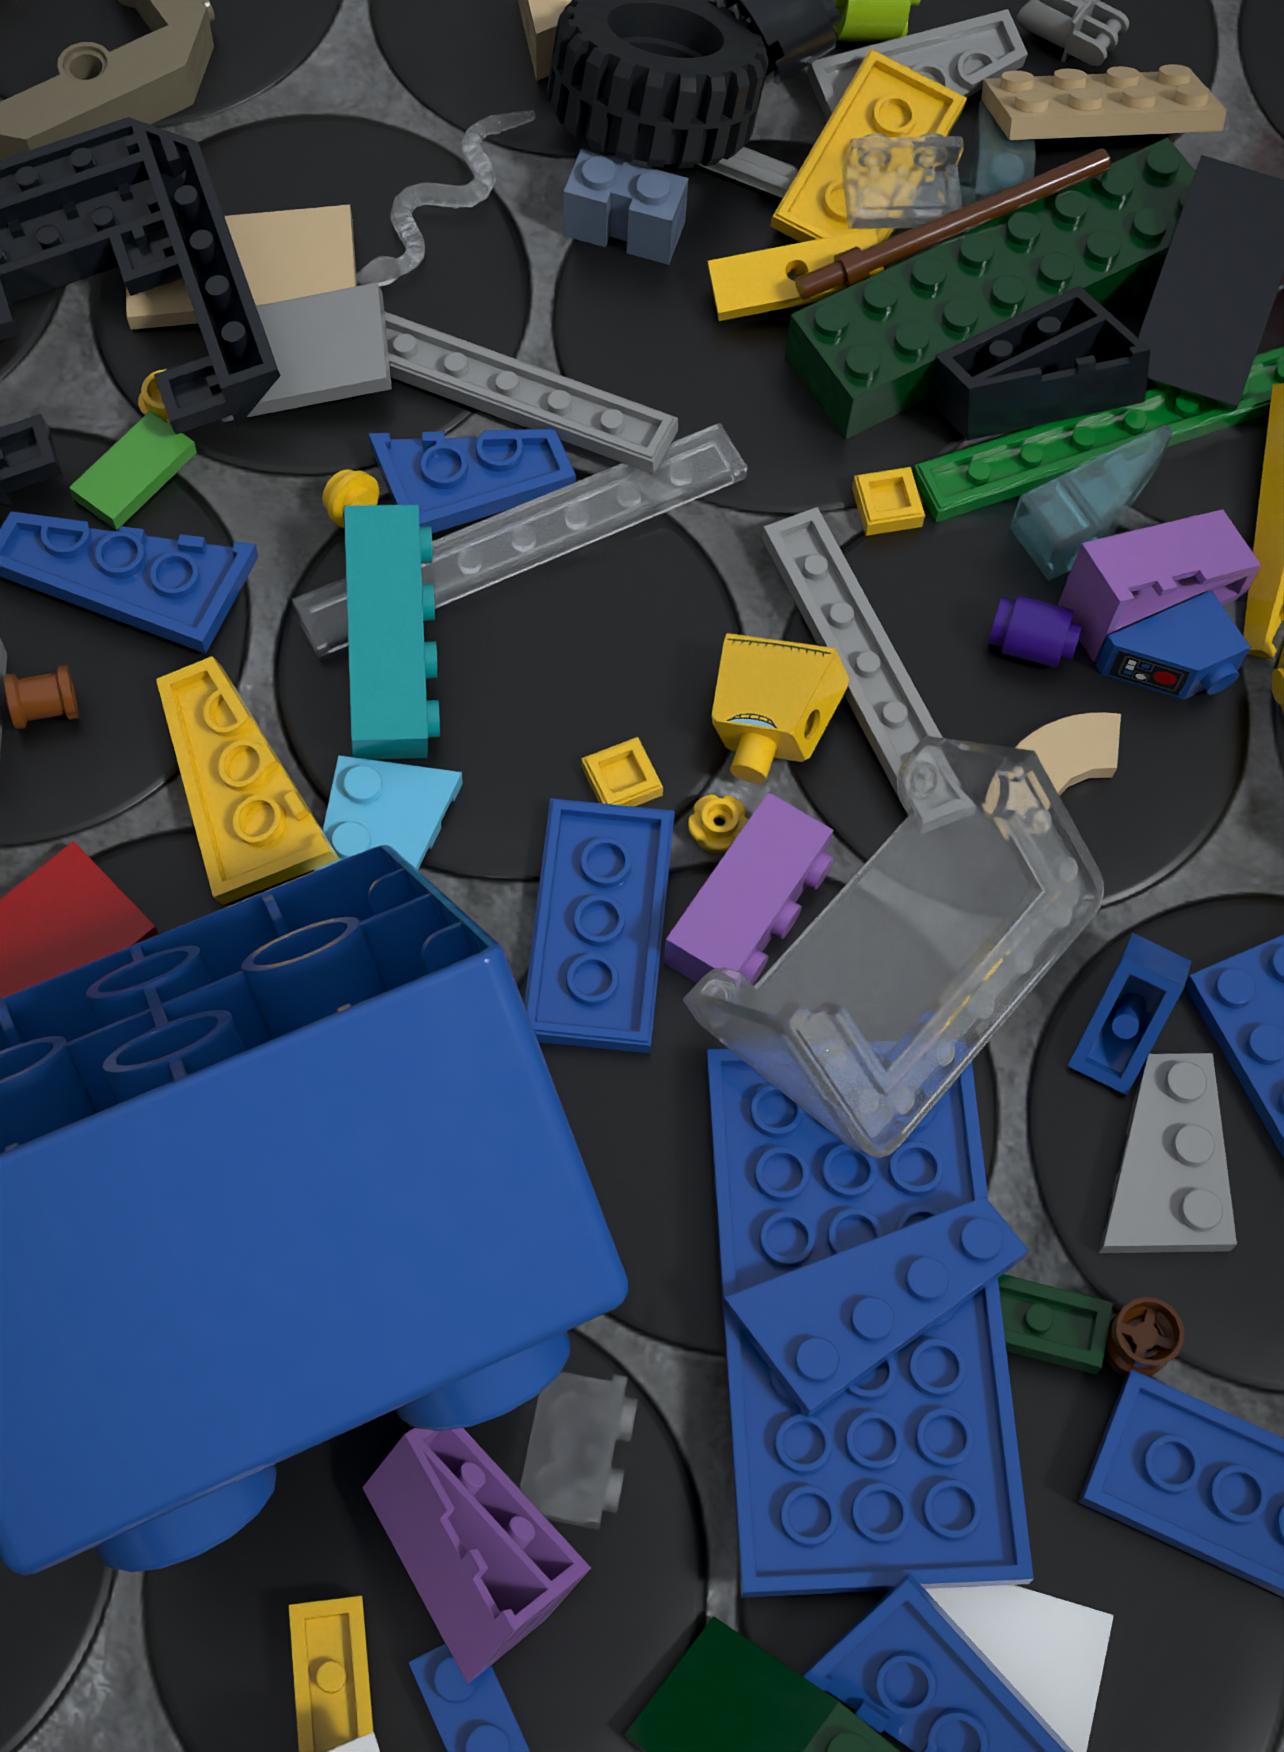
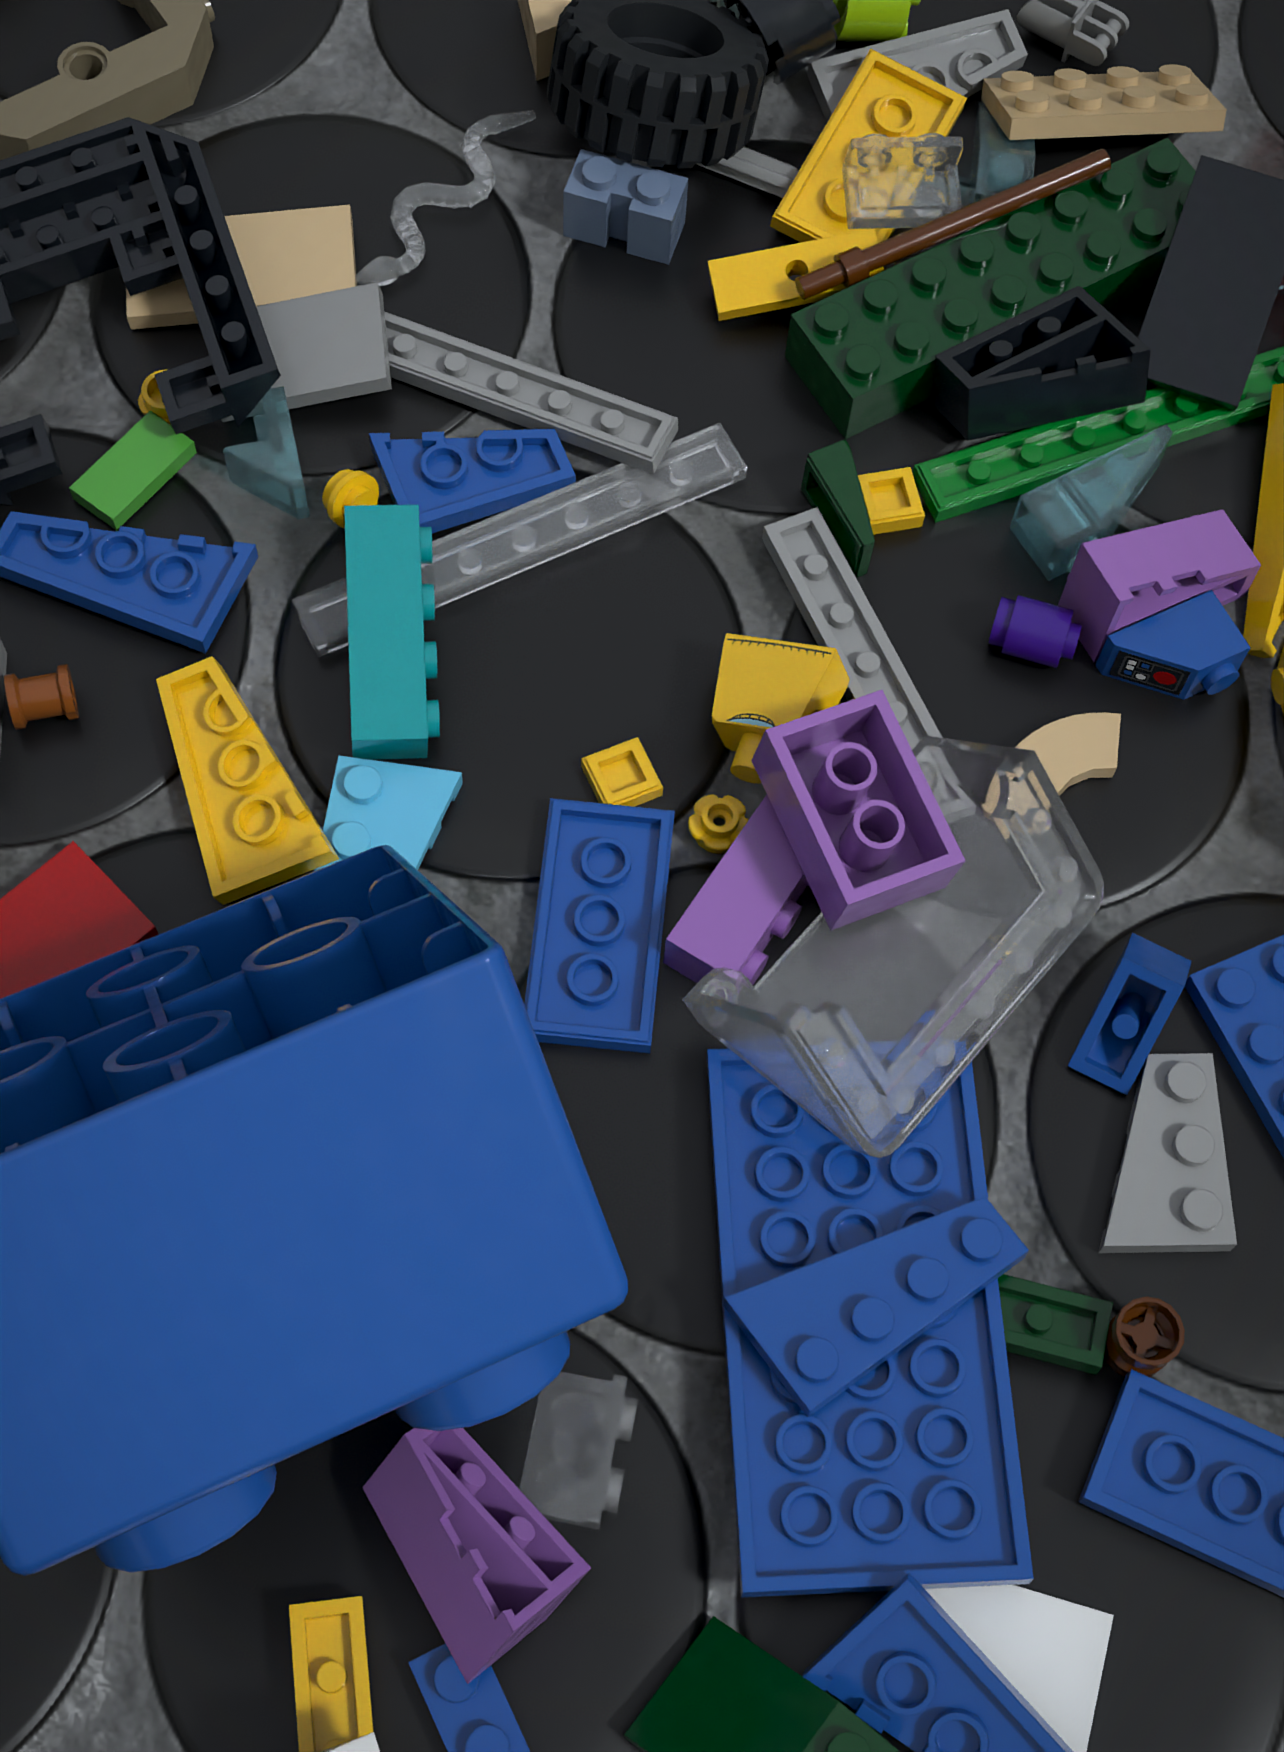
(272, 463): none -> clear light blue slope
(834, 488): none -> dark green slope
(857, 809): none -> medium lavender brick

